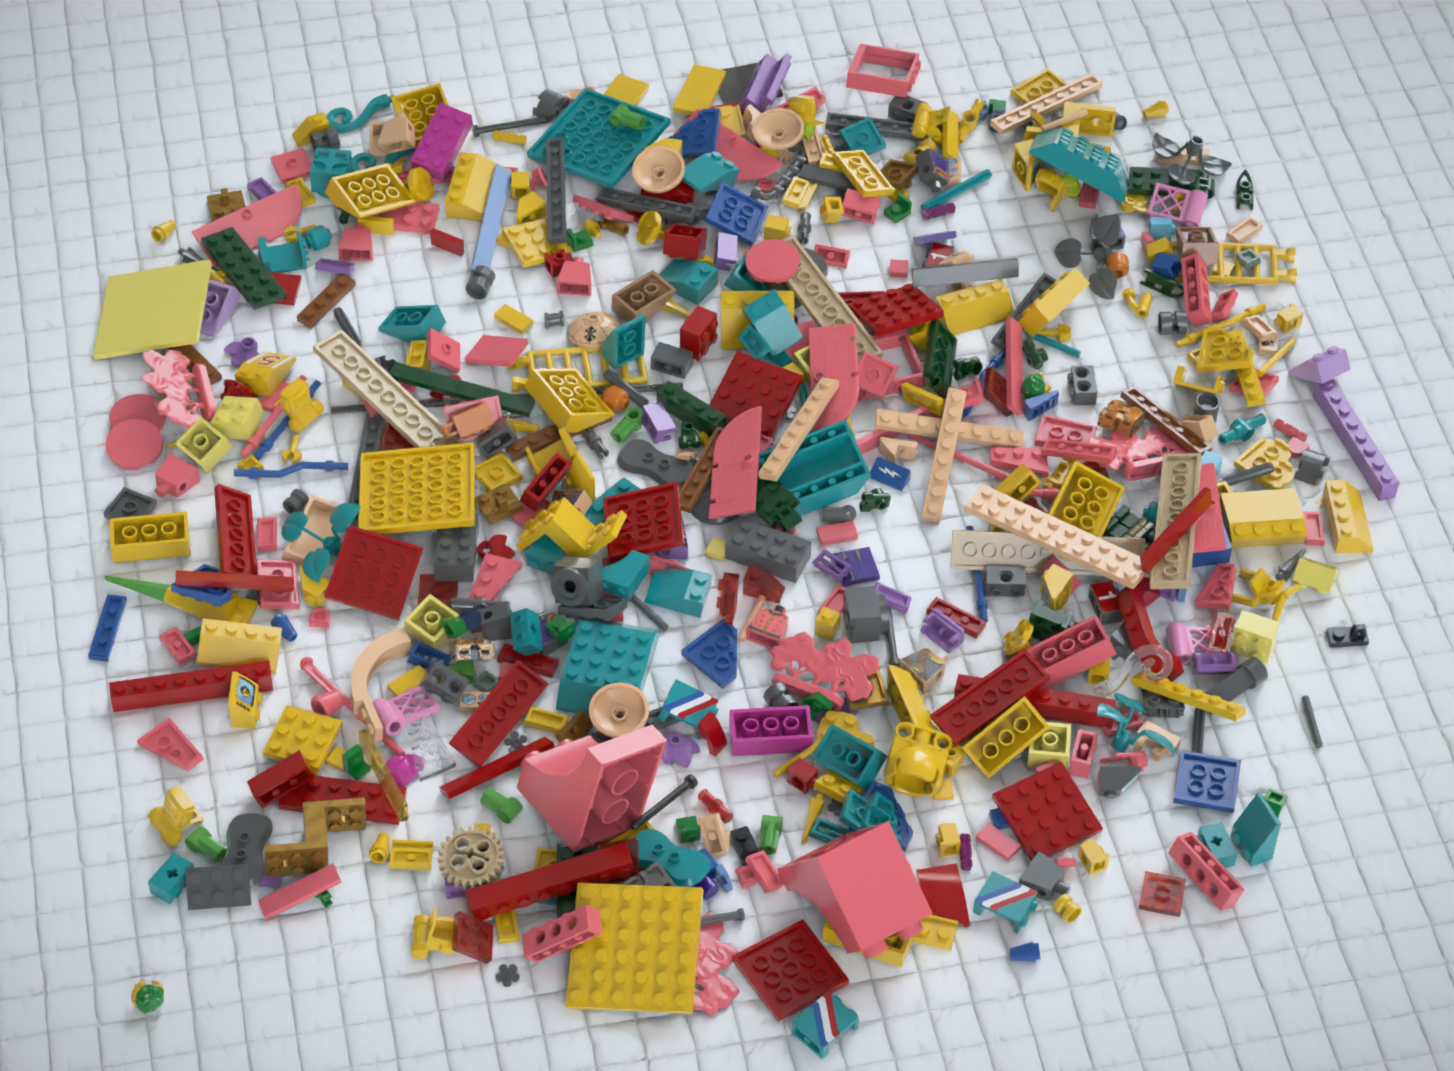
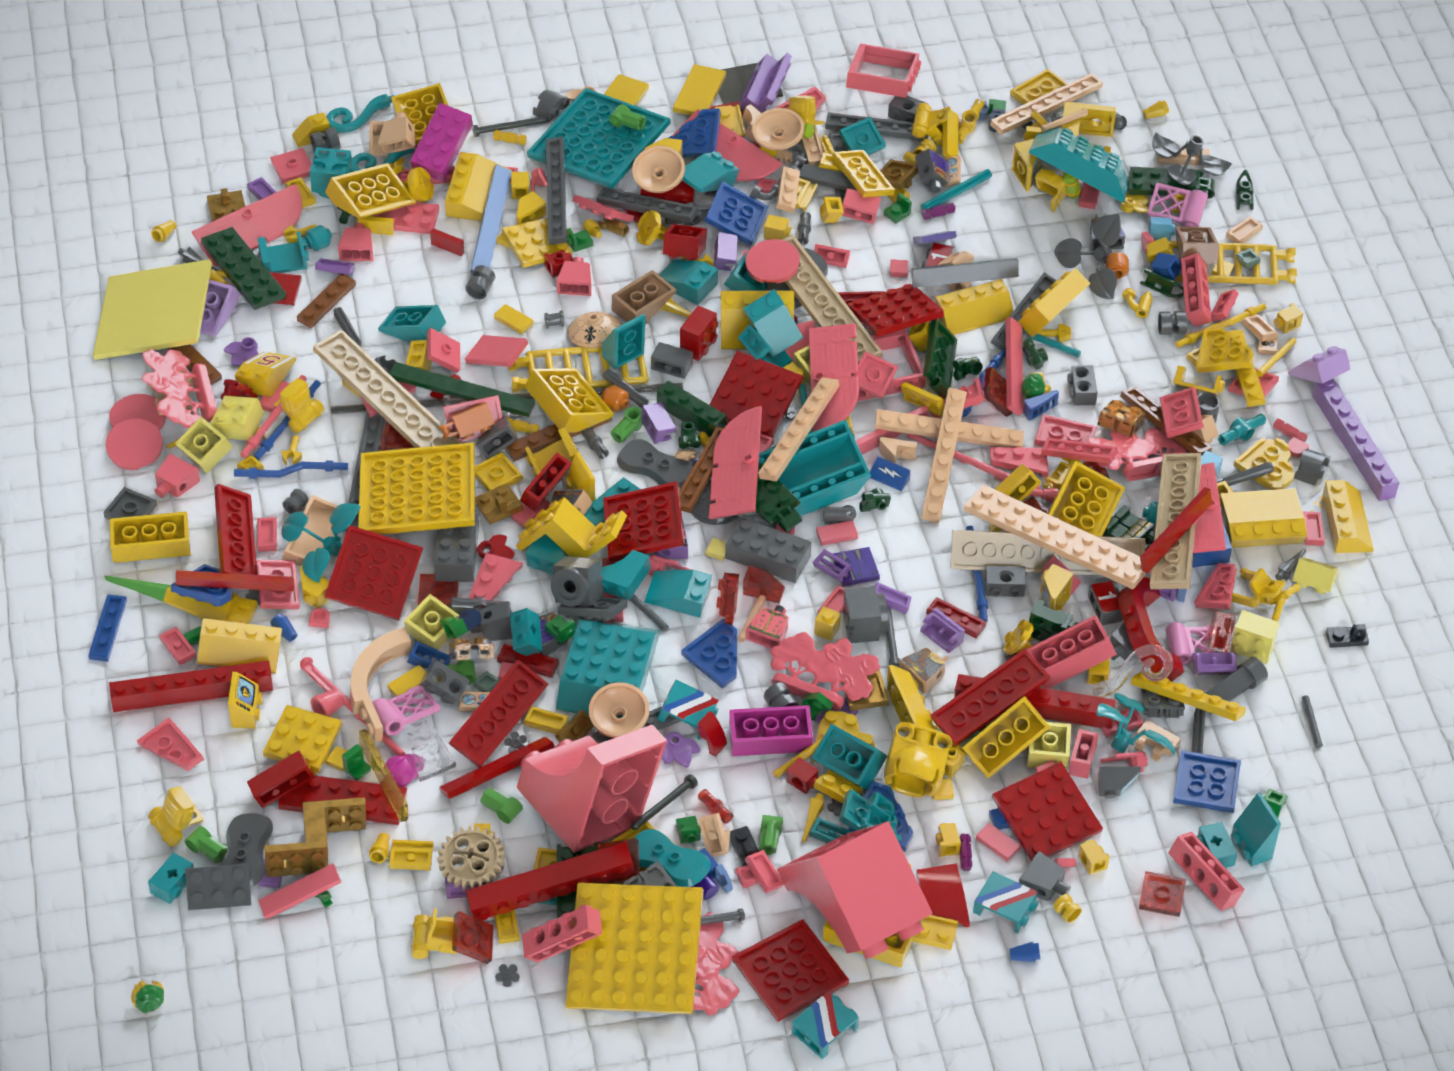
(788, 189): none -> light nougat plate
(1181, 412): none -> coral tile

